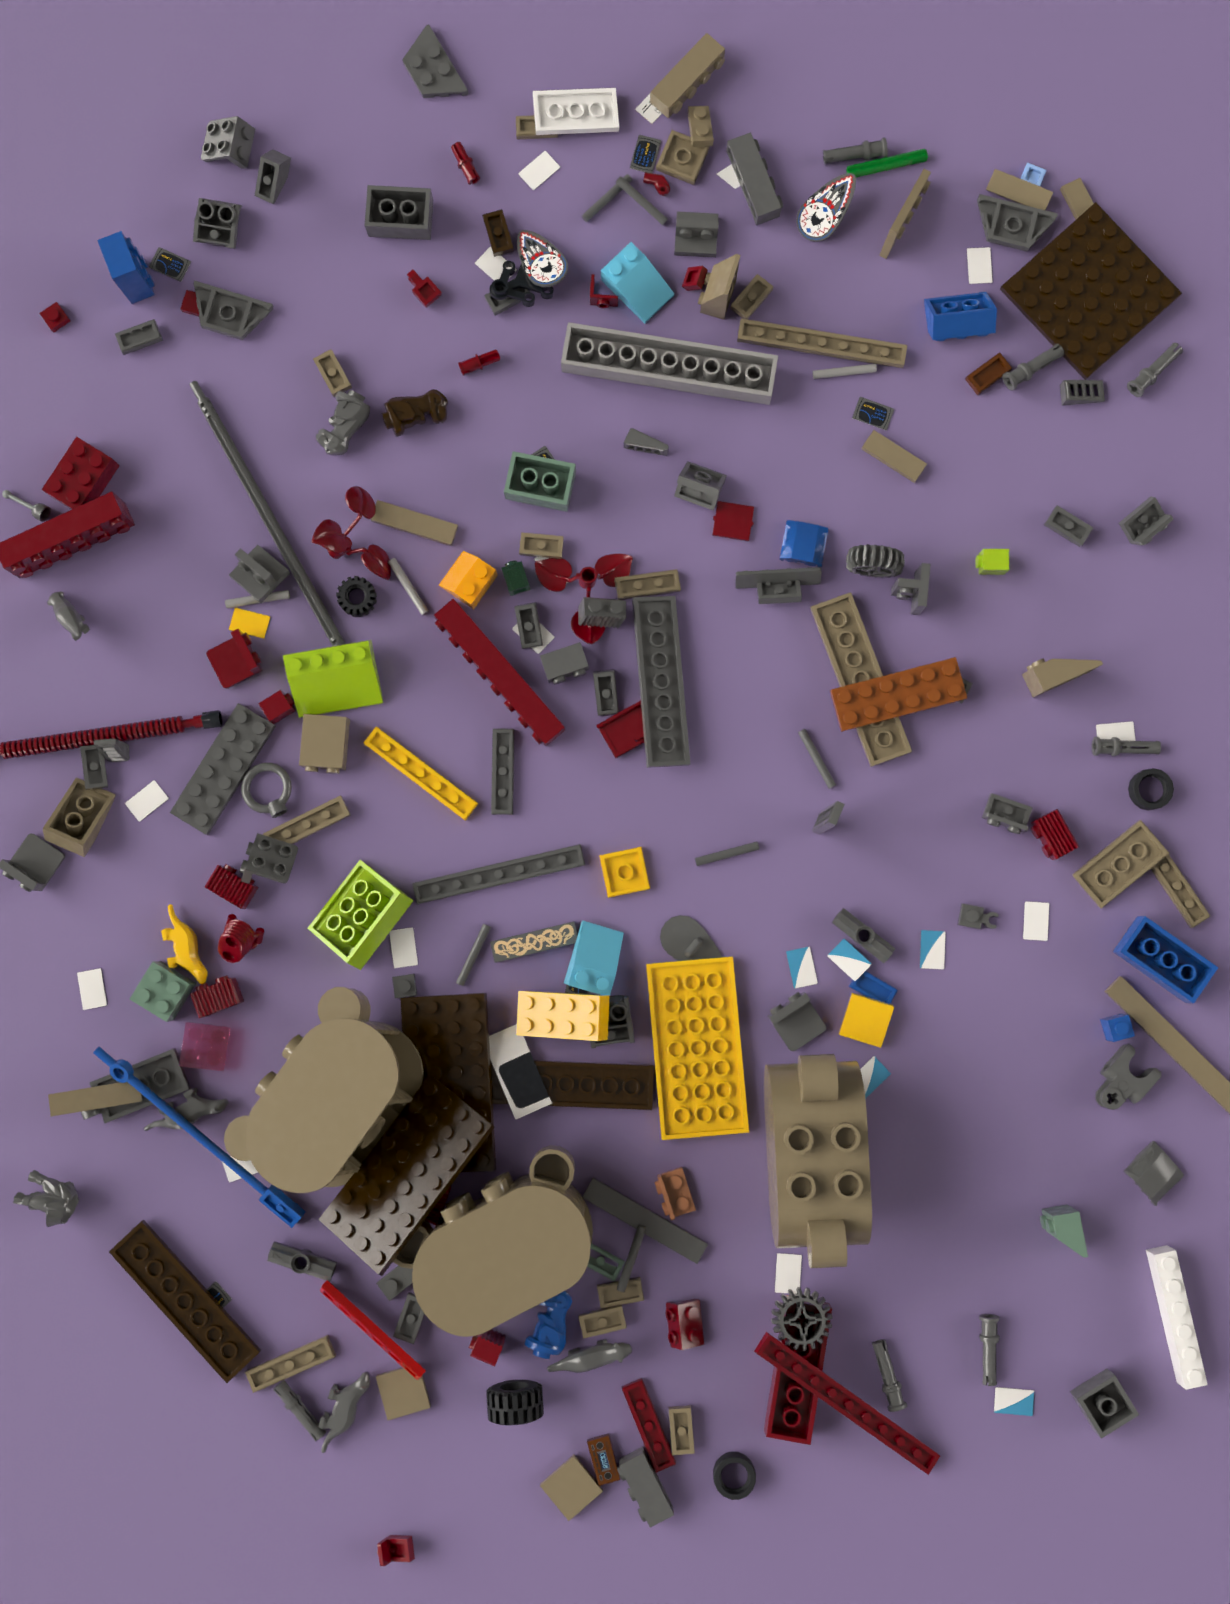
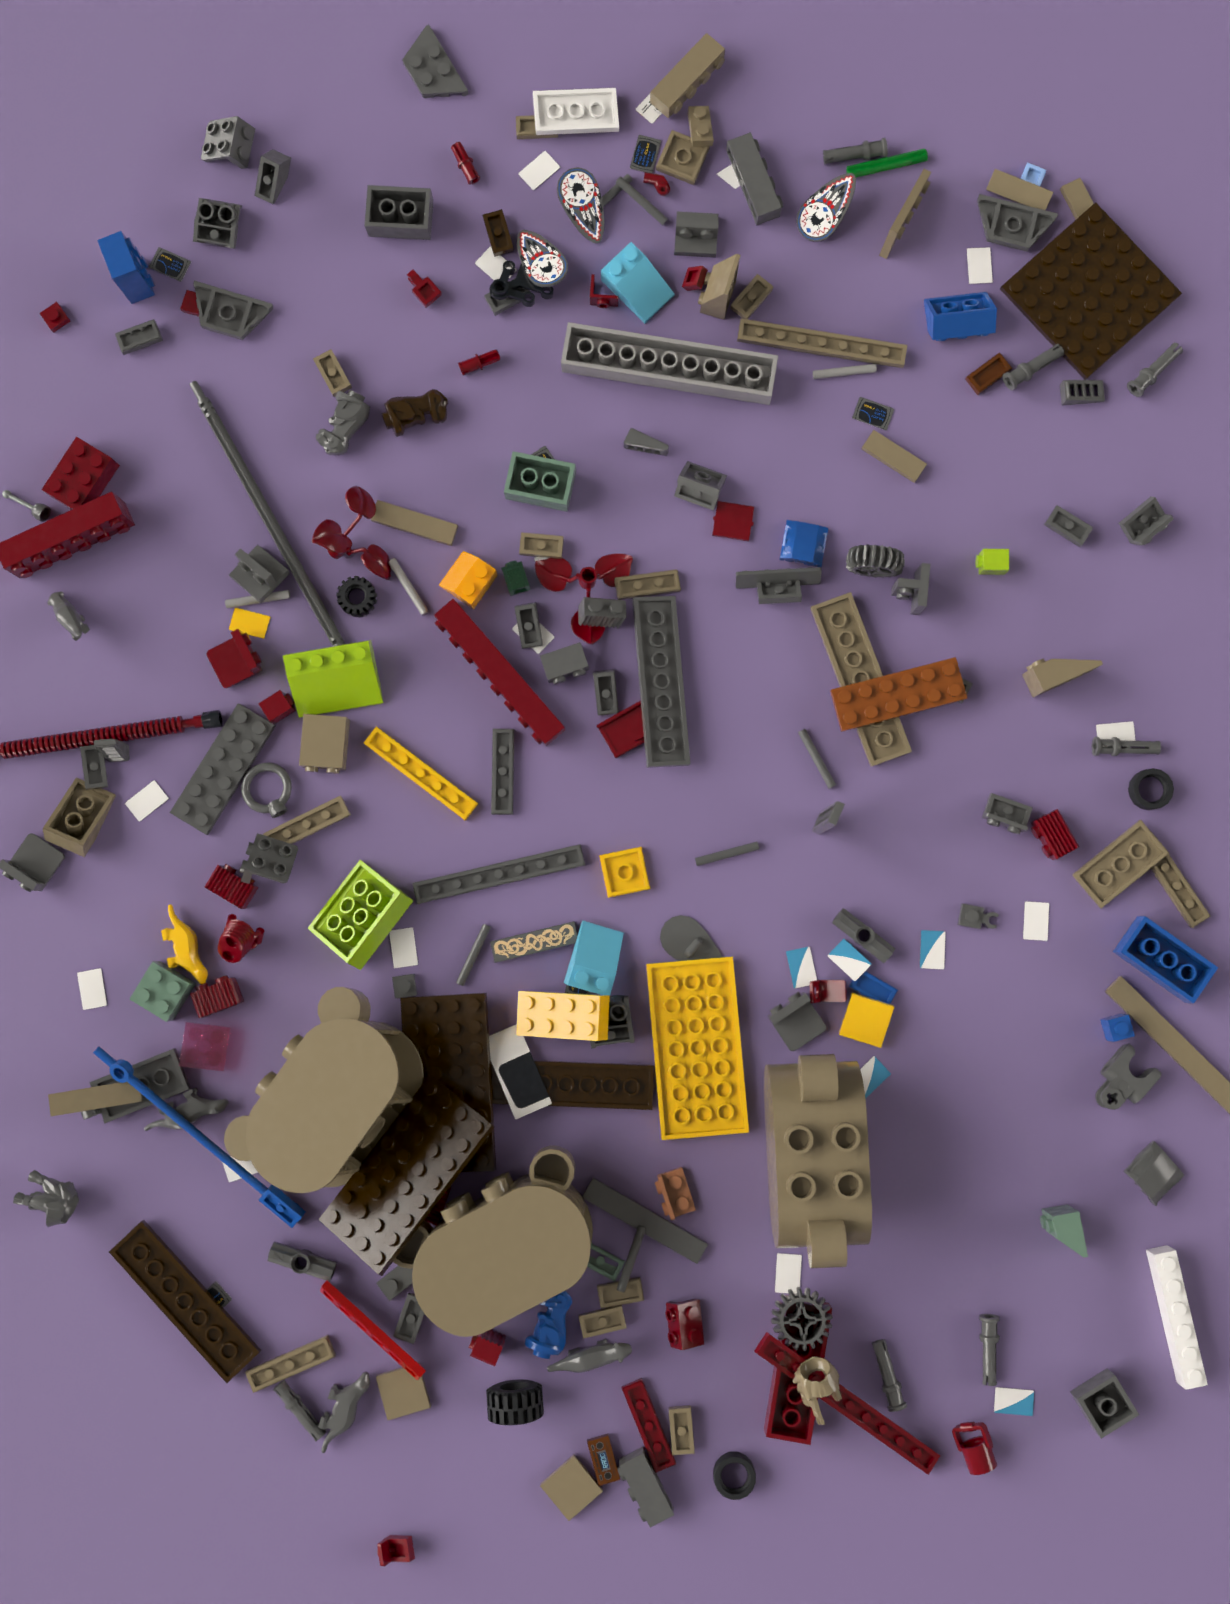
(582, 202): none -> shield
(813, 1389): none -> dark tan piece
(828, 991): none -> bracket
(976, 1450): none -> dark red piece

